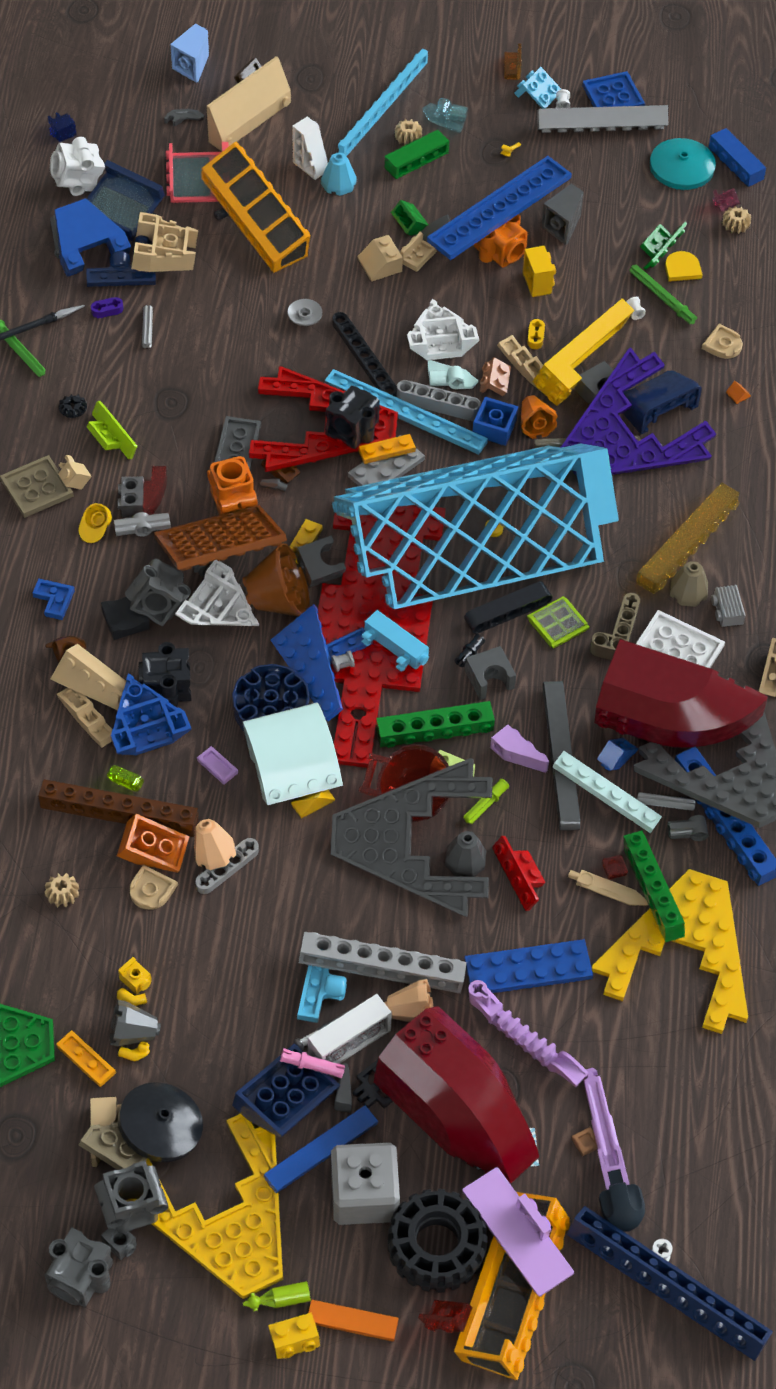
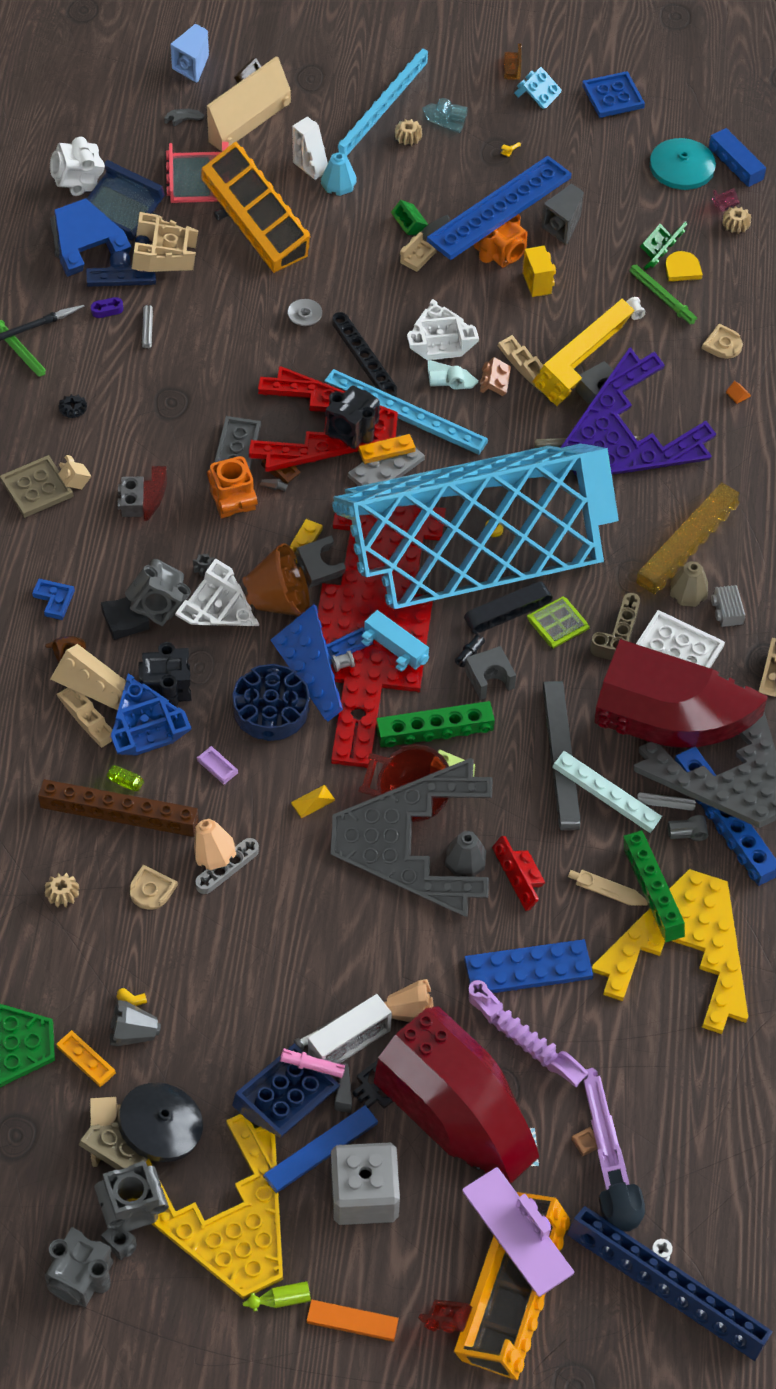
(62, 127): clear blue brick -> none
(94, 522): yellow cap -> none
(110, 432): lime bracket -> none
(135, 983): yellow brick -> none
(135, 1054): yellow arm -> none
(142, 524): light grey piece -> none
(152, 844): orange slope -> none
(219, 537): dark orange plate -> none
(292, 753): light aqua slope -> none
(294, 1336): yellow bracket -> none
(319, 986): medium azure plate -> none
(372, 966): light grey brick -> none
(381, 258): tan slope -> none
(416, 154): green brick -> none
(432, 1270): black tyre -> none
(438, 400): light grey beam -> none
(484, 803): lime axle -> none
(495, 420): blue brick -> none
(515, 749): lavender slope -> none
(536, 334): yellow beam -> none
(537, 417): orange cone -> none
(563, 99): white bush -> none
(602, 117): light grey brick -> none
(614, 867): clear red plate -> none
(616, 753): blue slope -> none
(660, 396): dark blue windscreen -> none

